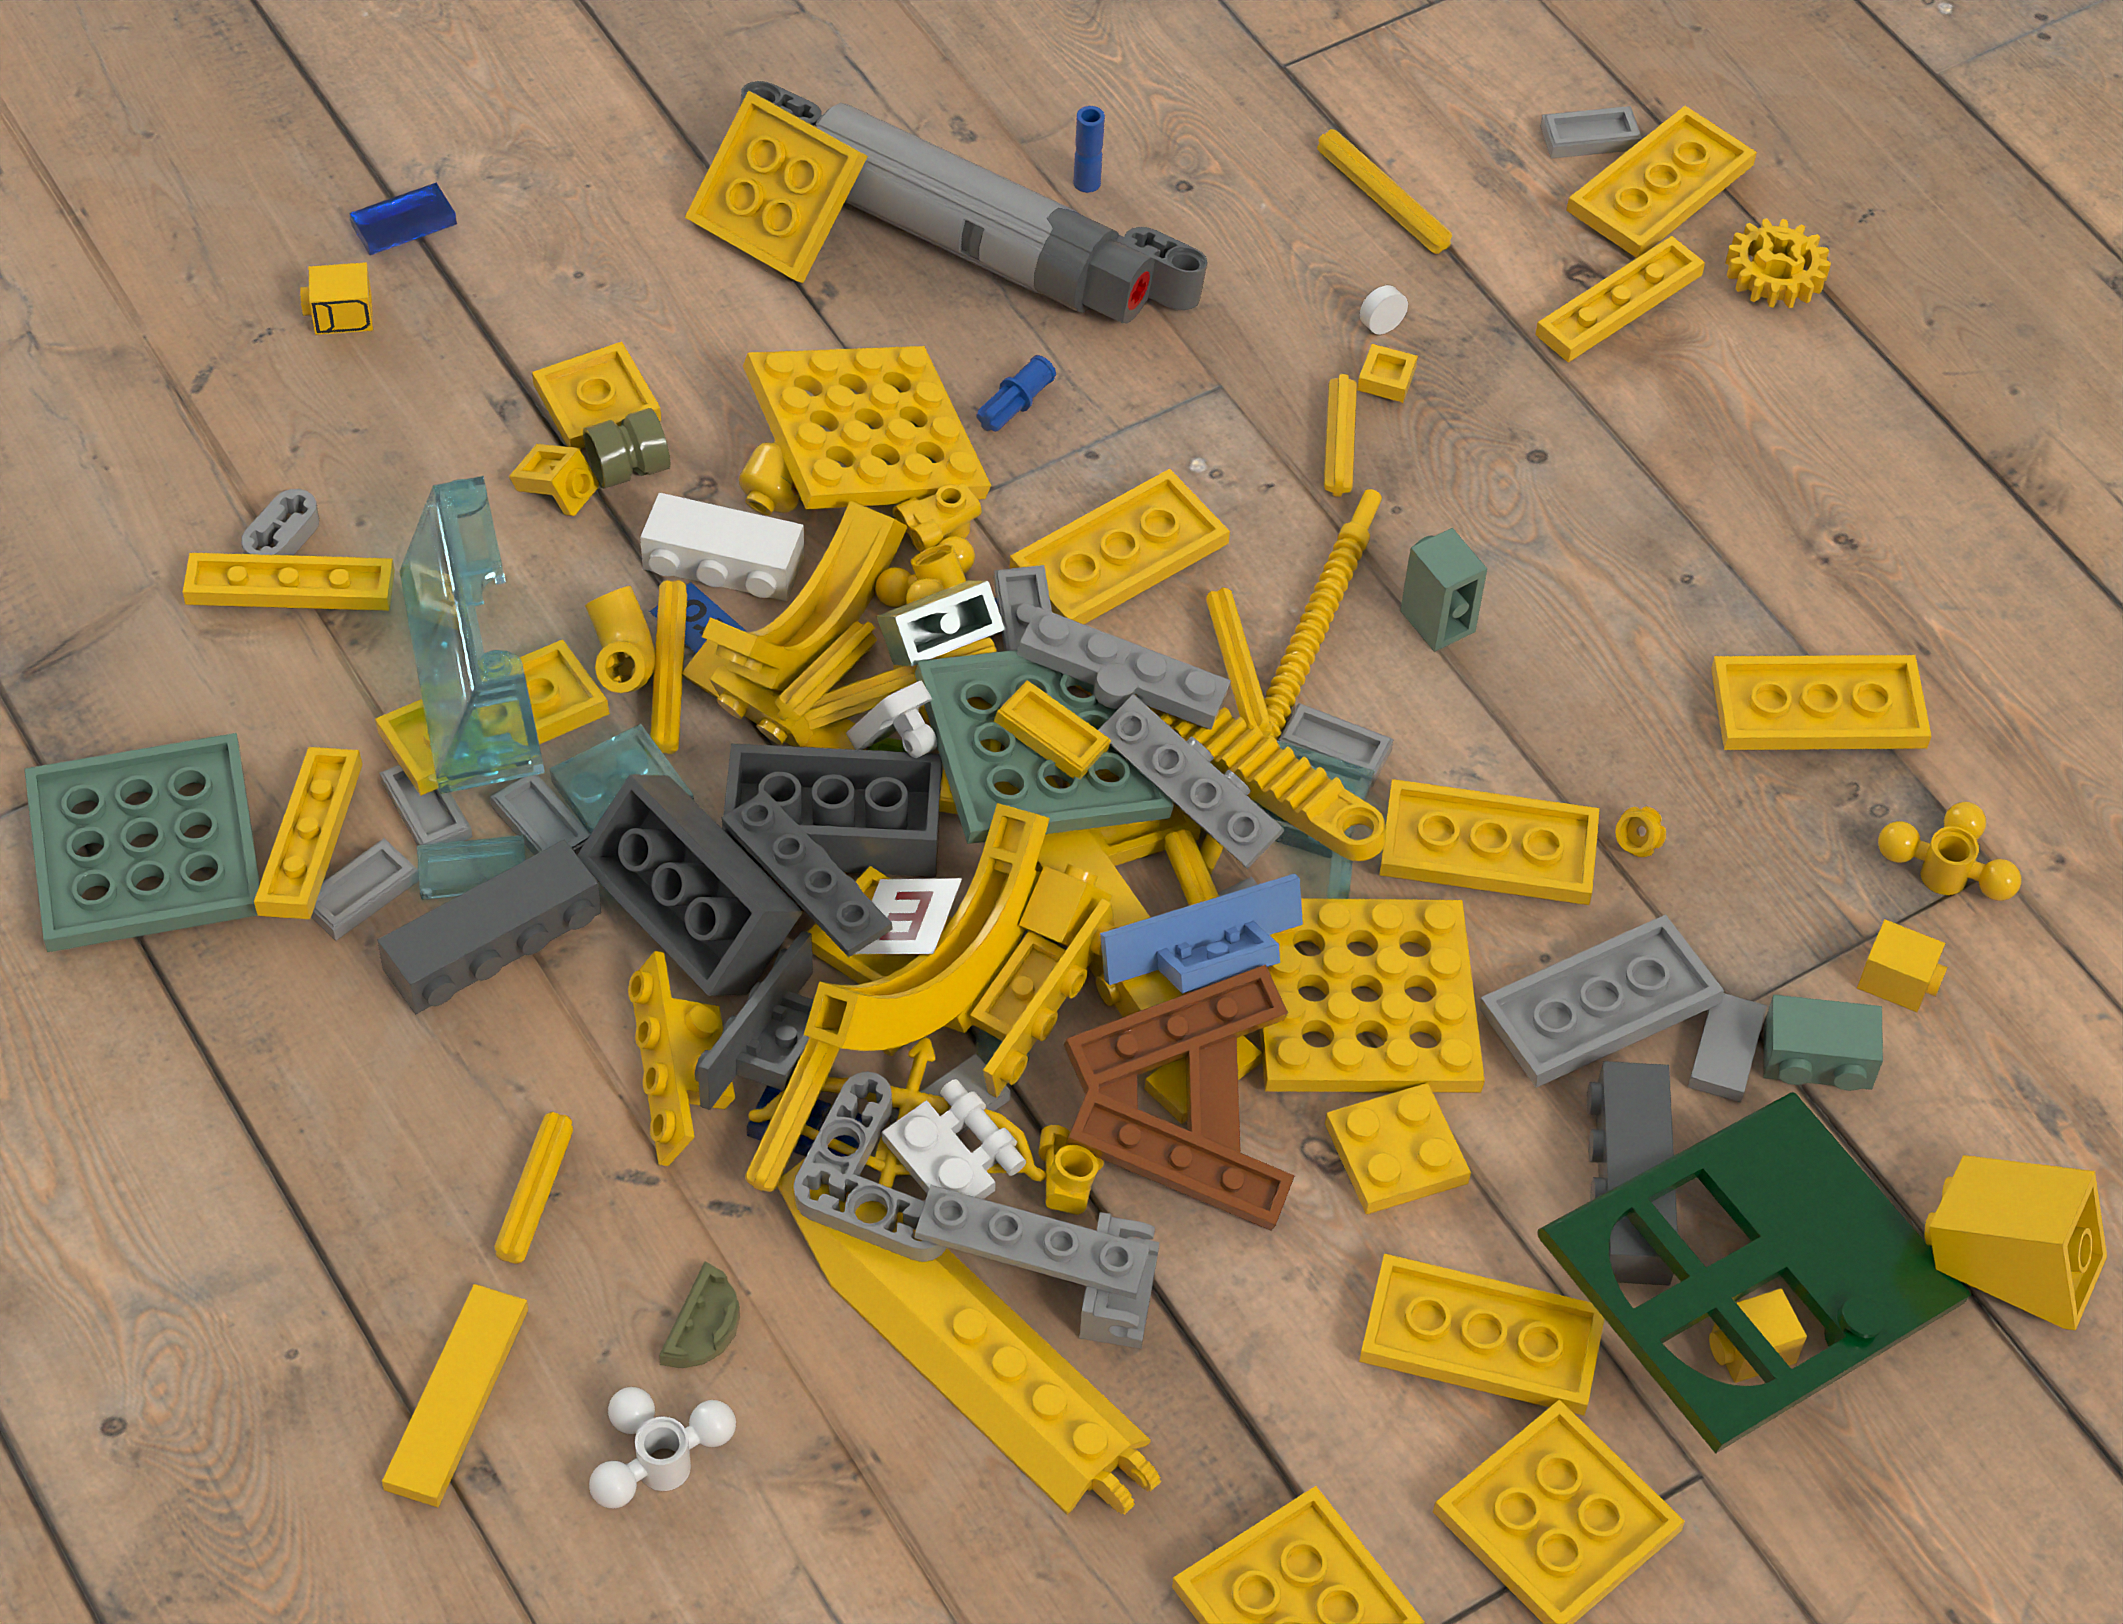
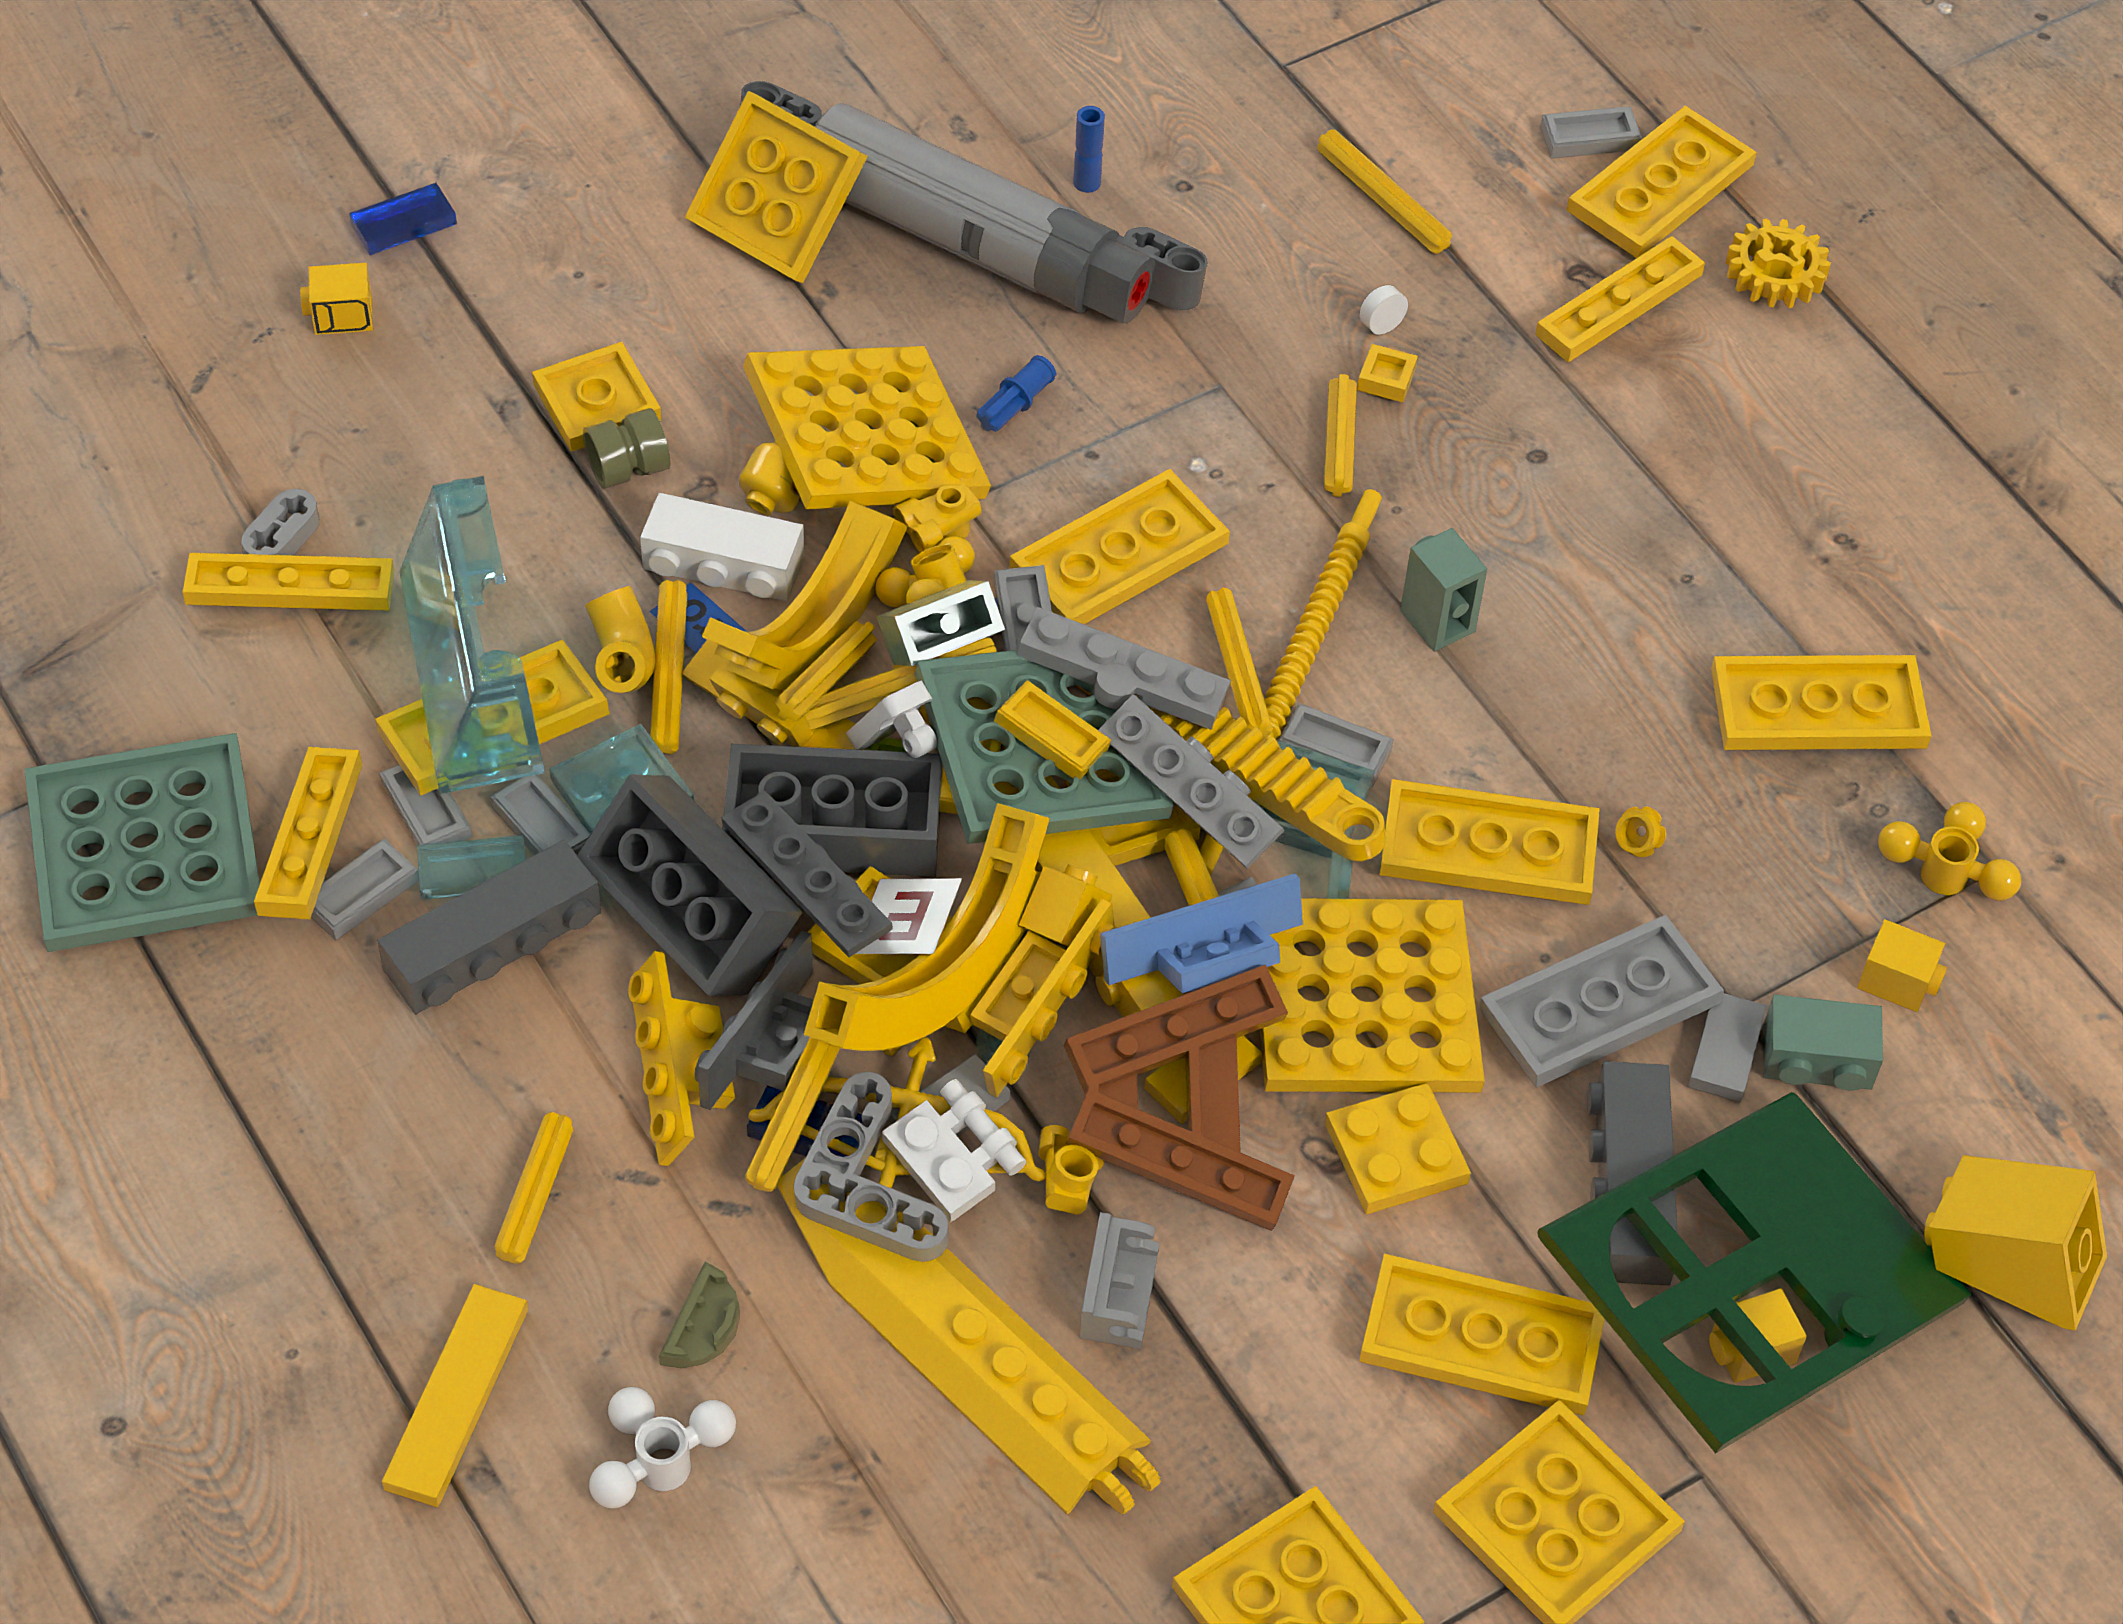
(558, 473): yellow bracket -> none
(1032, 1241): light grey bracket -> none

